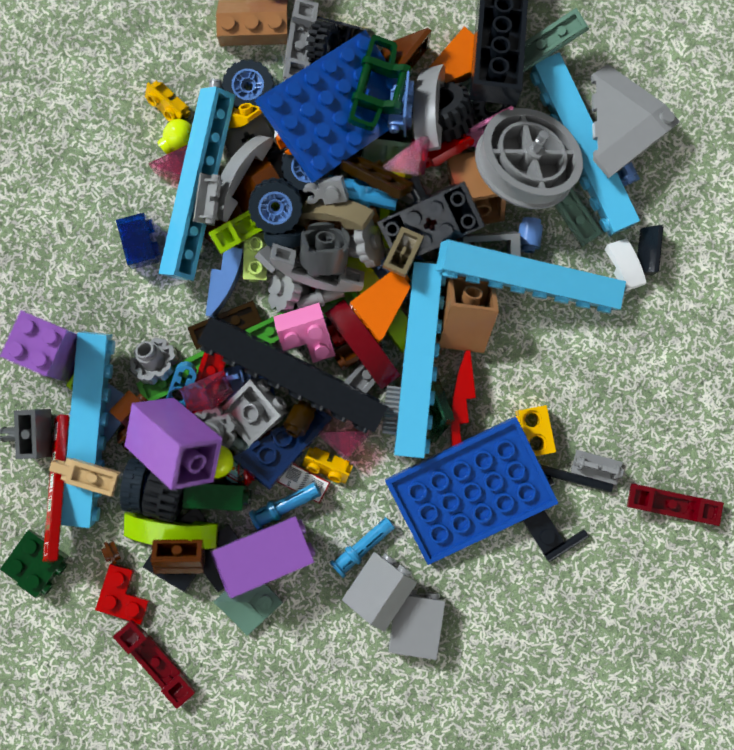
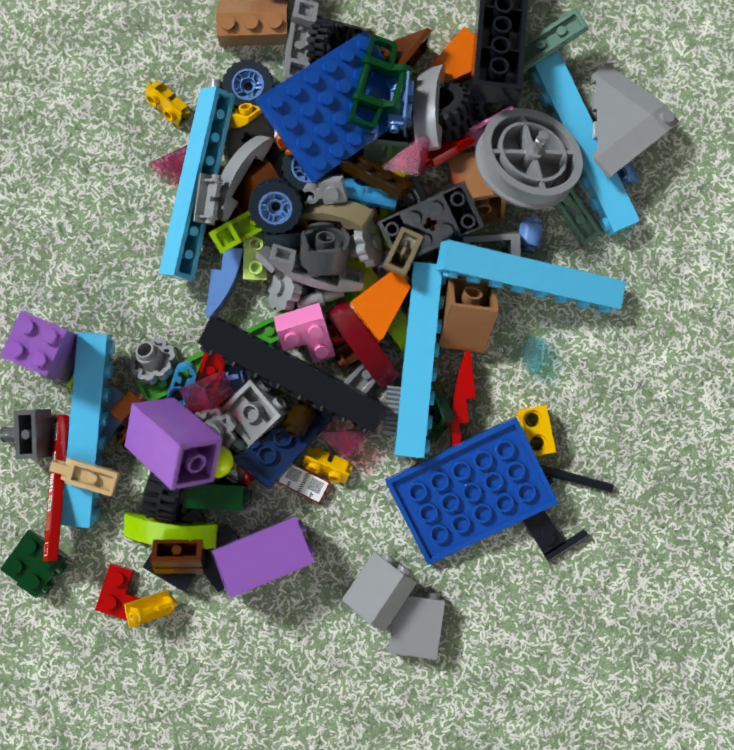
(110, 552): reddish brown plate -> none
(133, 485): black wheel -> none
(138, 240): clear blue brick -> none
(149, 608): none -> yellow hinge
(155, 662): dark red slope -> none
(175, 135): neon yellow piece -> none
(241, 316): dark brown plate -> none
(249, 608): sand green plate -> none
(275, 510): dark azure pin -> none
(354, 554): dark azure pin -> none
(534, 354): none -> clear light blue brick
(597, 467): light grey hinge -> none
(626, 263): white slope -> none
(650, 248): black slope -> none
(675, 504): dark red slope -> none

